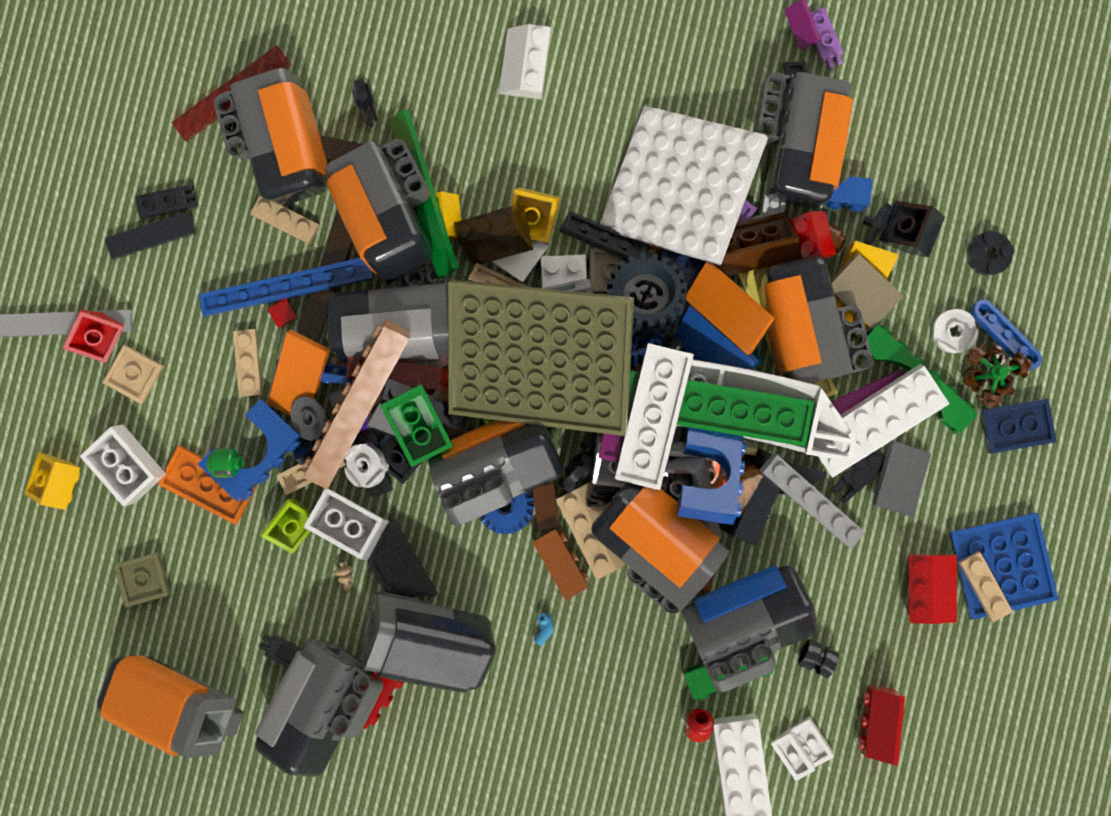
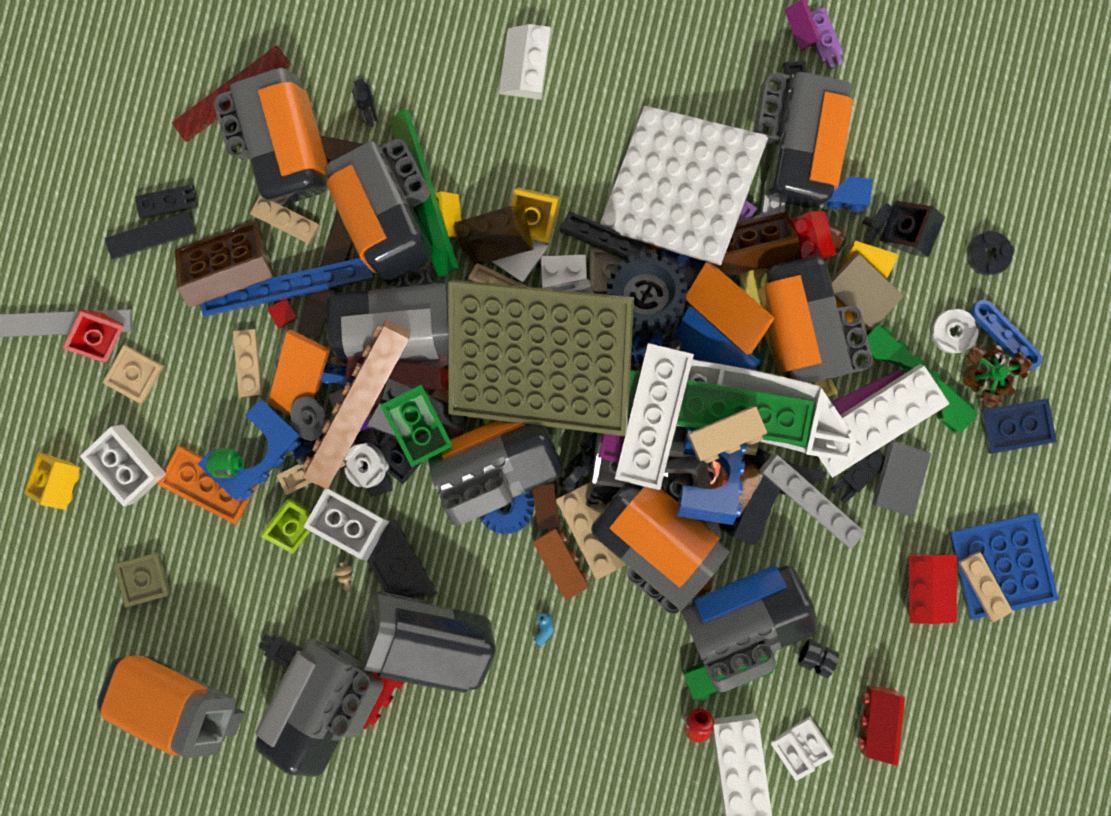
(222, 264): none -> reddish brown slope
(727, 434): none -> tan brick

